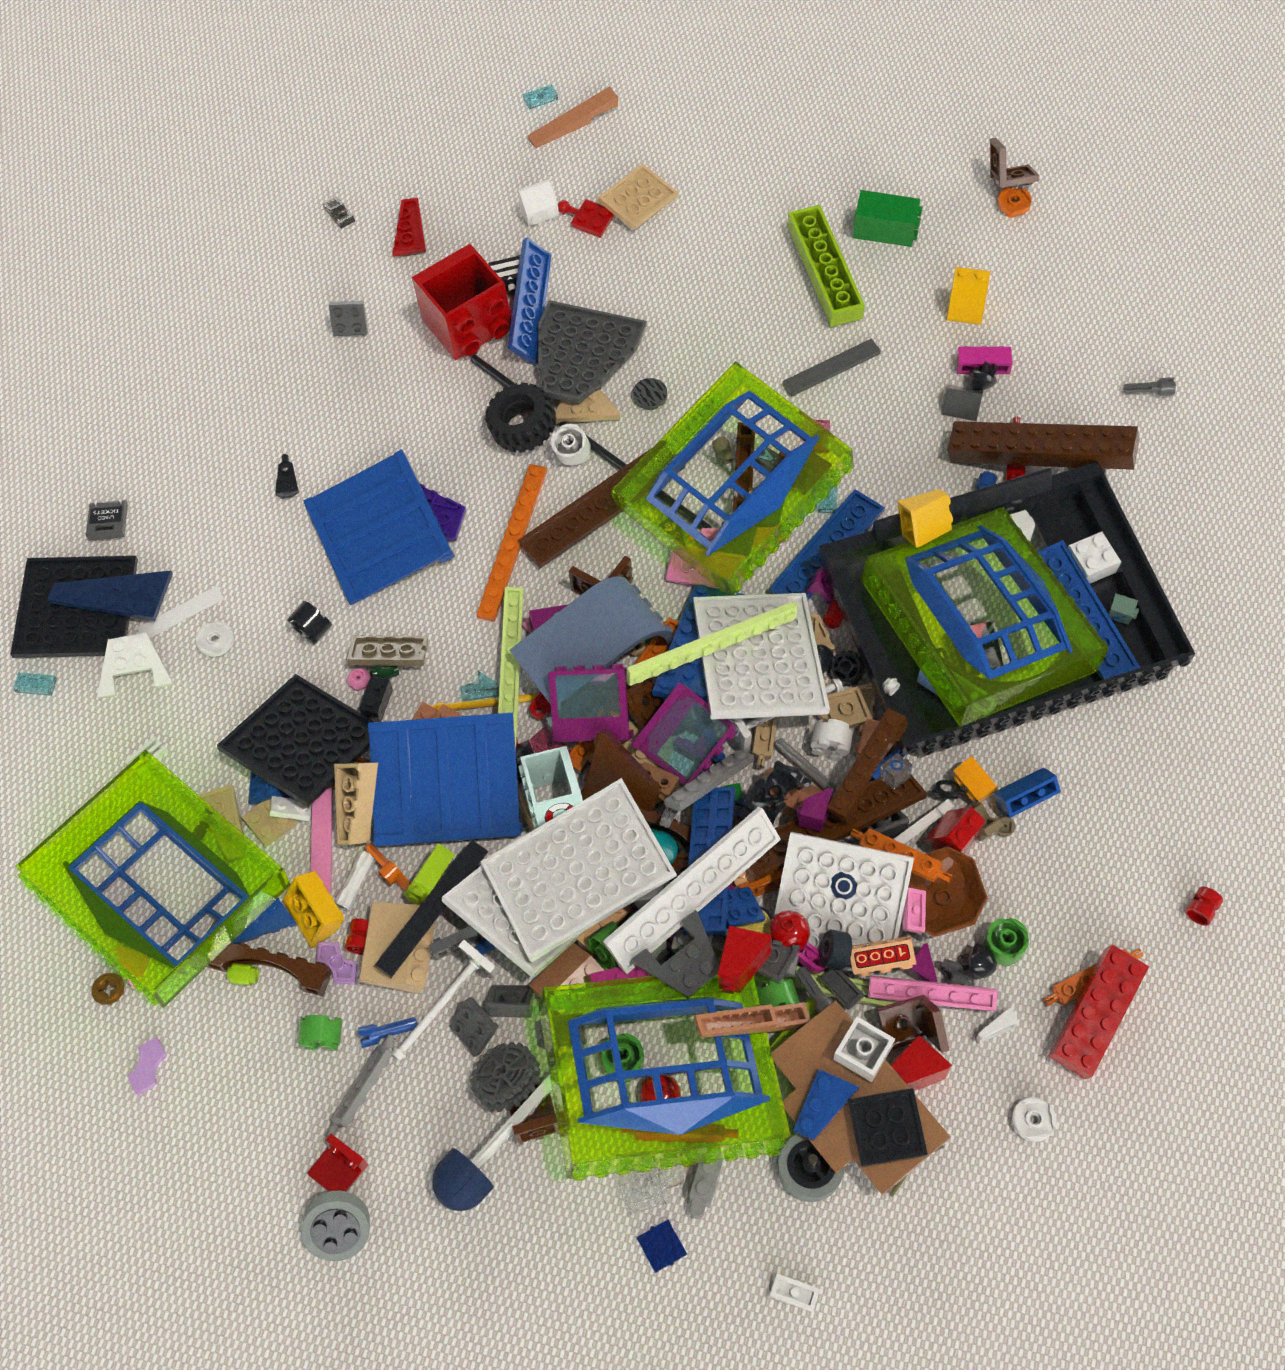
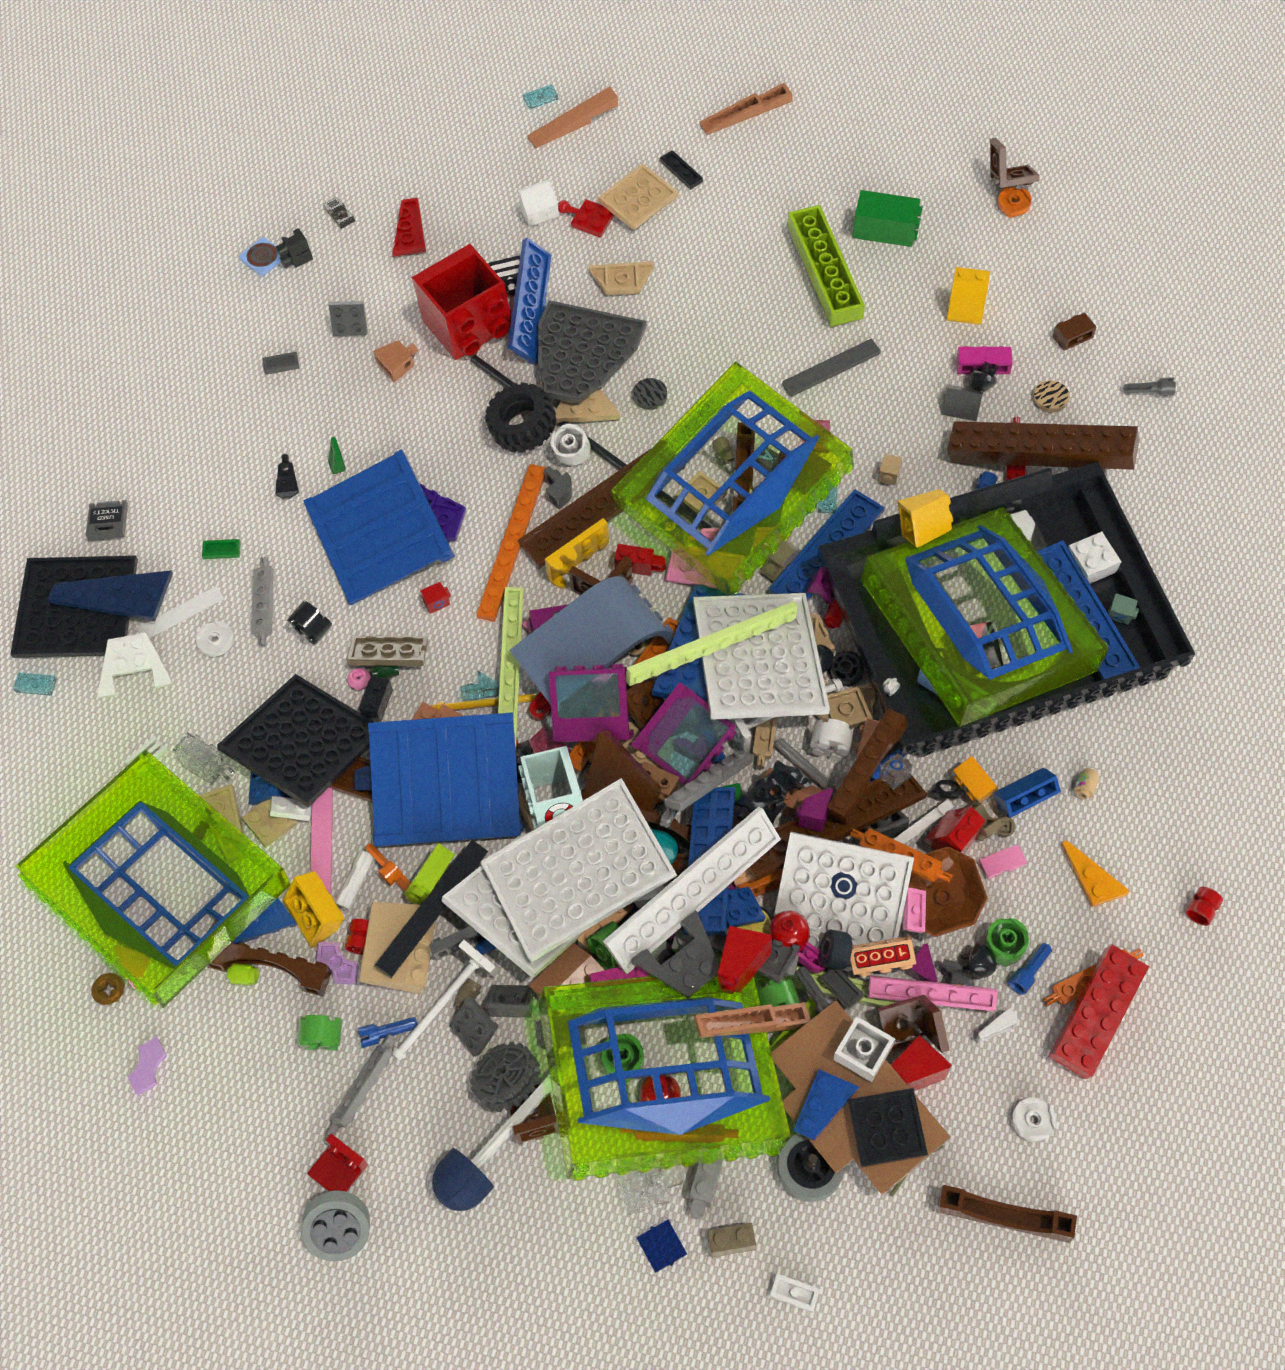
(202, 759): none -> clear brick
(221, 549): none -> green tile
(261, 256): none -> tile
(262, 601): none -> light grey plate
(280, 363): none -> dark grey tile
(294, 250): none -> pearl dark grey hips
(335, 458): none -> green slope
(354, 801): tan wedge -> none
(395, 359): none -> nougat torso
(435, 597): none -> red brick
(468, 989): none -> dark tan cone
(560, 487): none -> dark grey brick
(576, 551): none -> yellow hinge
(622, 277): none -> tan wing
(642, 559): none -> red brick
(681, 169): none -> black tile
(706, 487): none -> tan plate
(731, 1240): none -> dark tan brick
(747, 108): none -> nougat slope
(780, 560): none -> dark tan brick
(890, 469): none -> tan brick
(1003, 861): none -> bright pink slope
(1024, 977): none -> blue piece
(1037, 1222): none -> reddish brown arch
(1051, 396): none -> tan tile
(1074, 331): none -> reddish brown brick
(1086, 783): none -> tan brick
(1095, 881): none -> light orange wing

